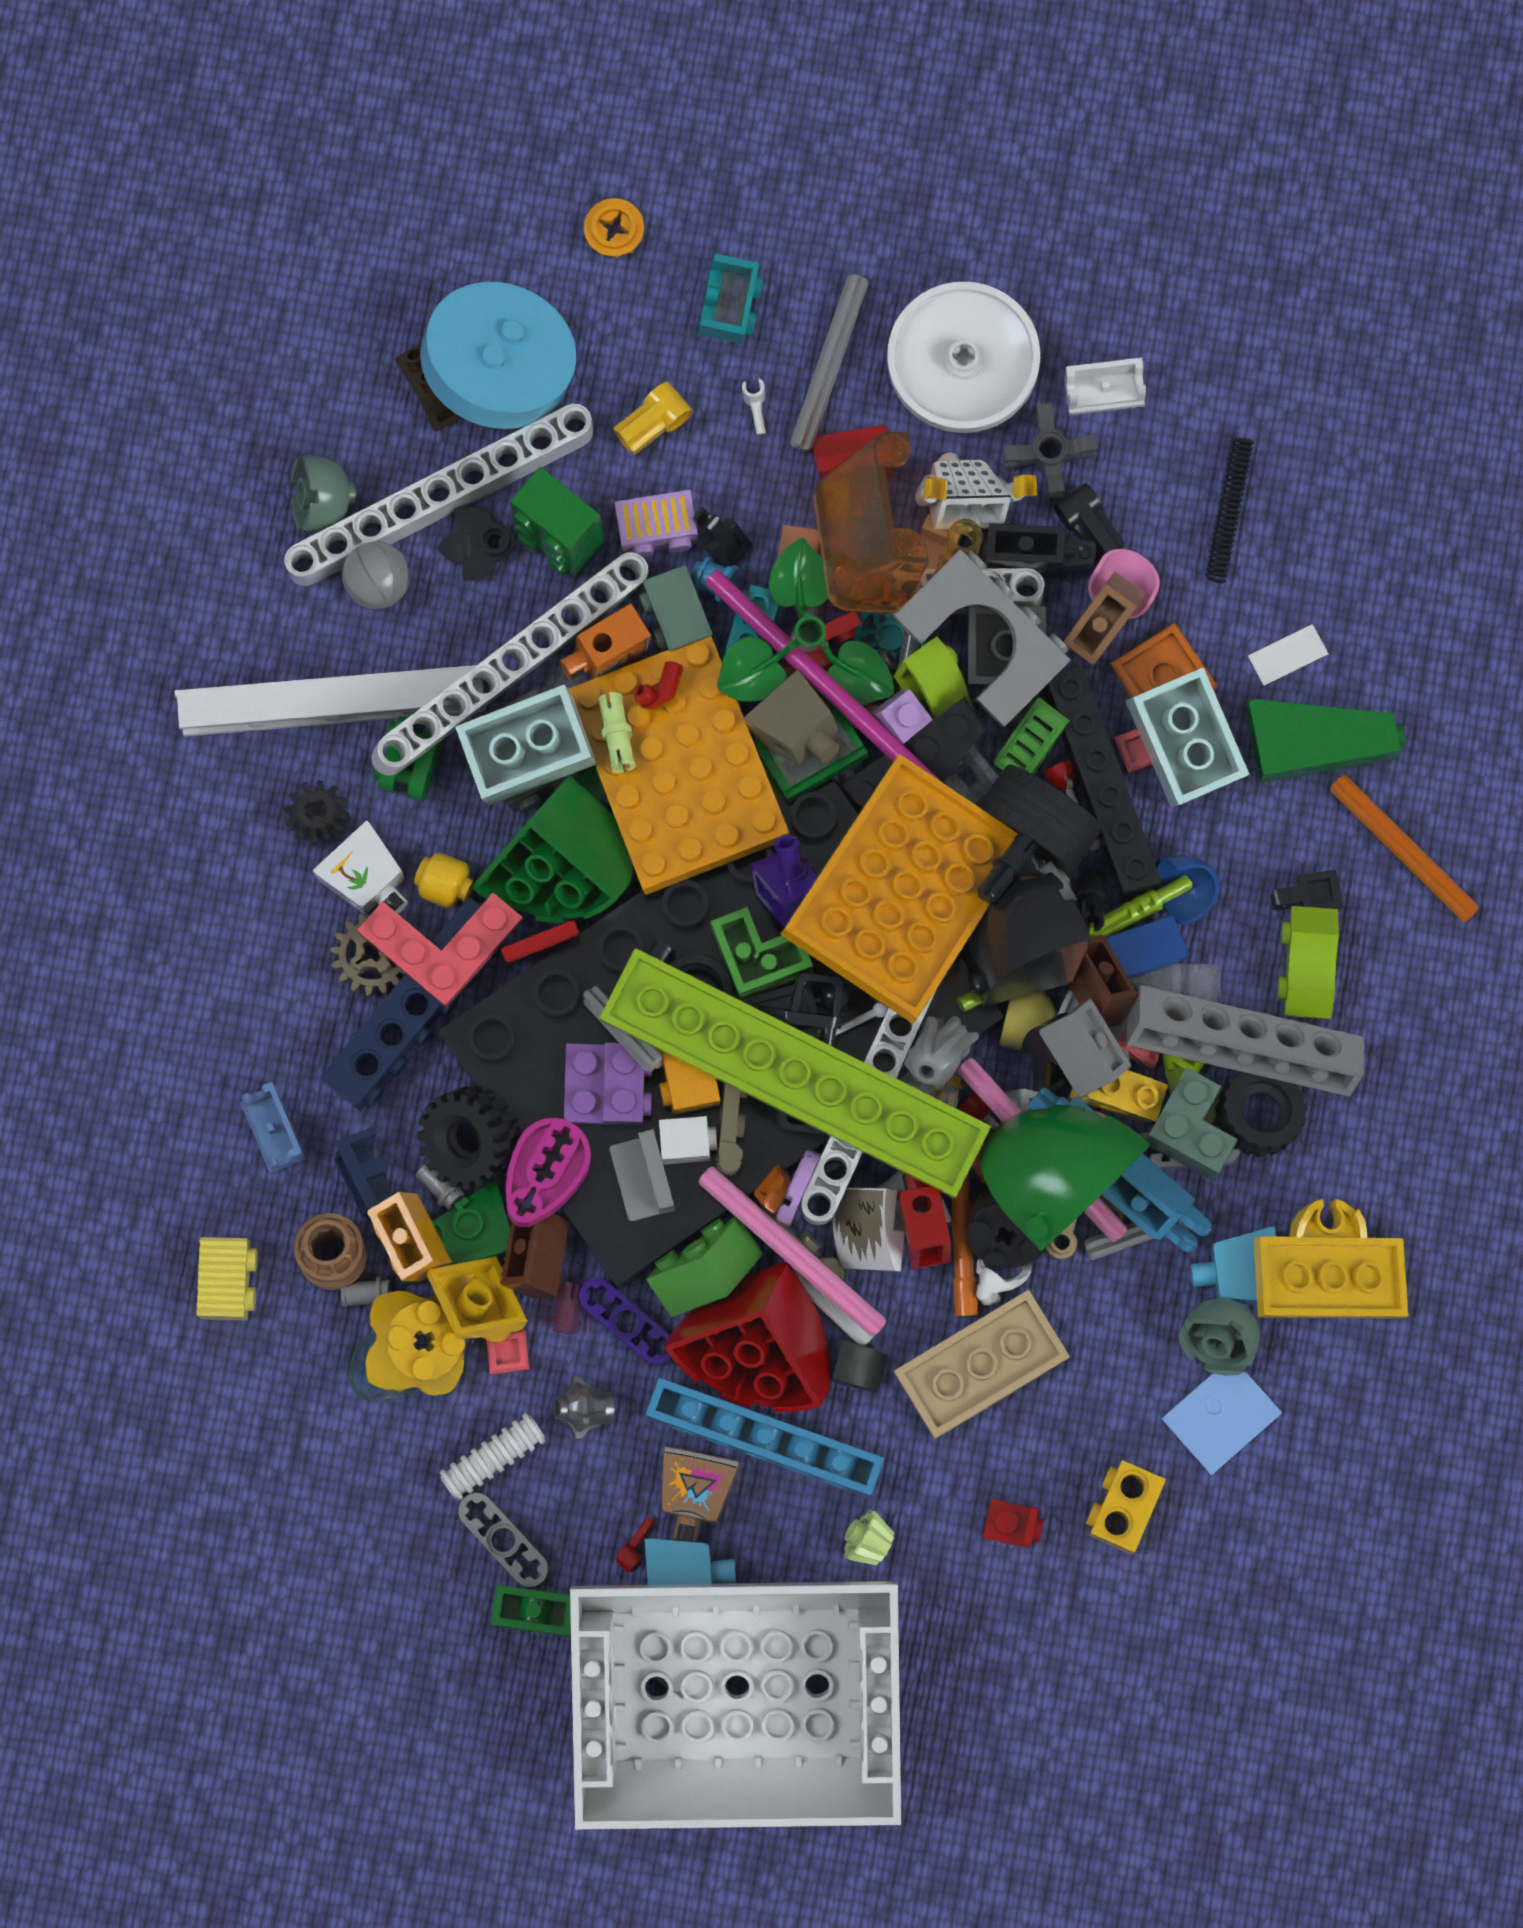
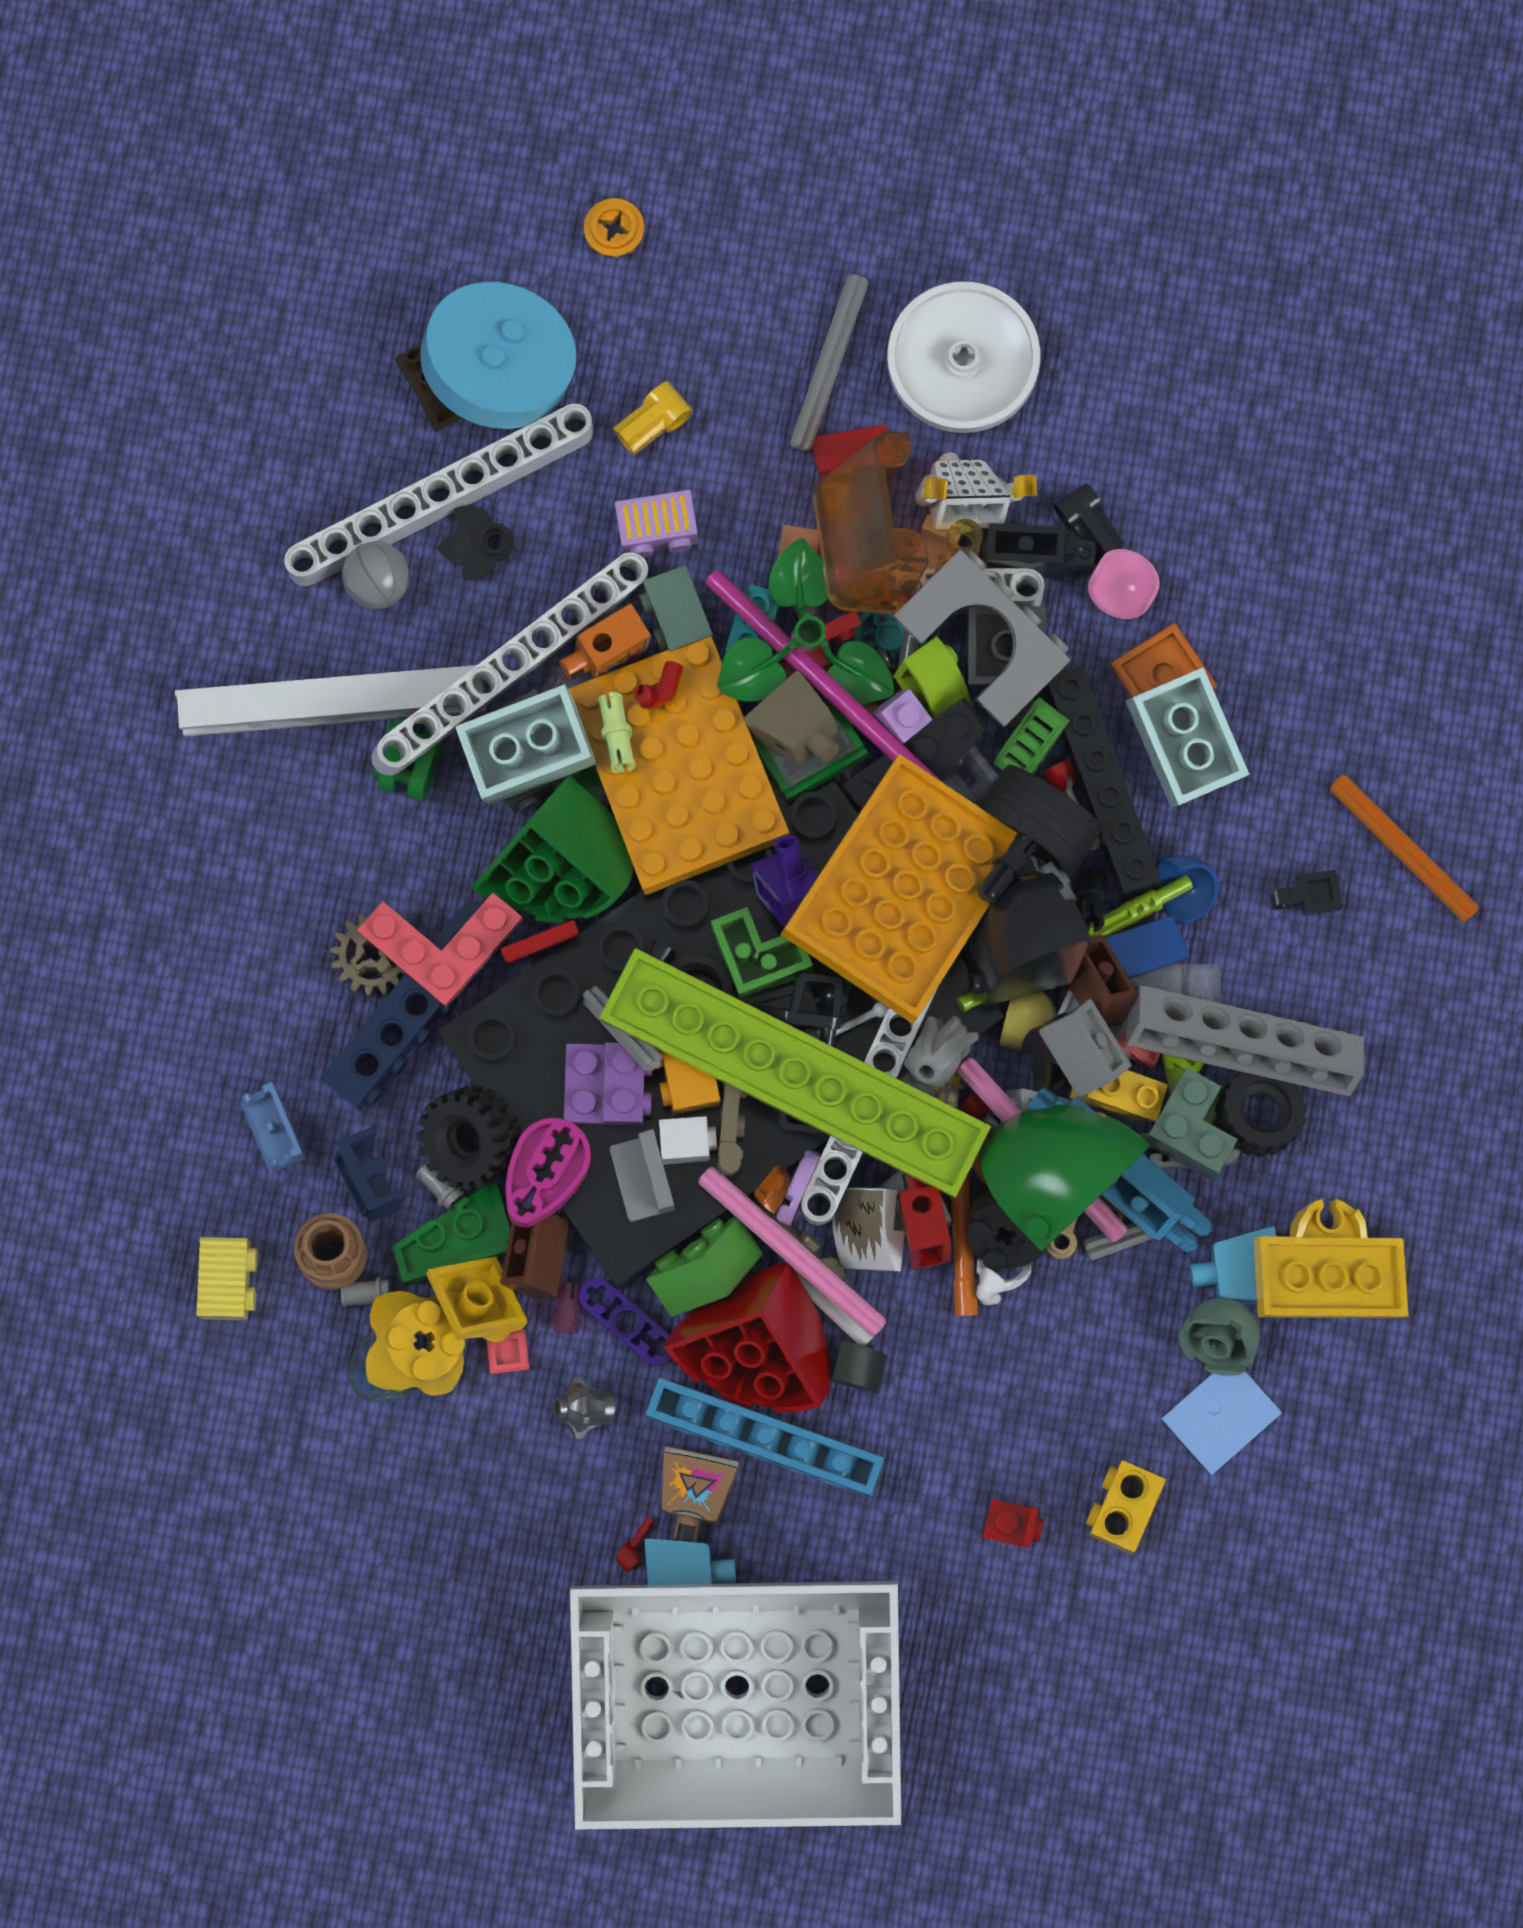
(317, 826): clear smoke gear -> none
(321, 492): sand green cylinder -> none
(363, 872): white torso -> none
(408, 1236): light orange brick -> none
(444, 880): yellow head -> none
(476, 1525): light grey beam -> none
(492, 1456): white piece -> none
(532, 1611): green brick -> none
(557, 524): green brick -> none
(704, 569): dark azure brick -> none
(726, 539): black plate -> none
(729, 299): teal window -> none
(755, 402): white hand -> none
(868, 1539): yellowish green piece -> none
(981, 1364): tan plate -> none
(1077, 448): dark grey pin -> none
(1104, 618): medium nougat brick -> none
(1105, 386): white hinge -> none
(1132, 752): coral tile -> none
(1228, 526): black piece -> none
(1288, 654): white sticker -> none
(1310, 962): lime brick -> none
(1316, 739): green slope -> none

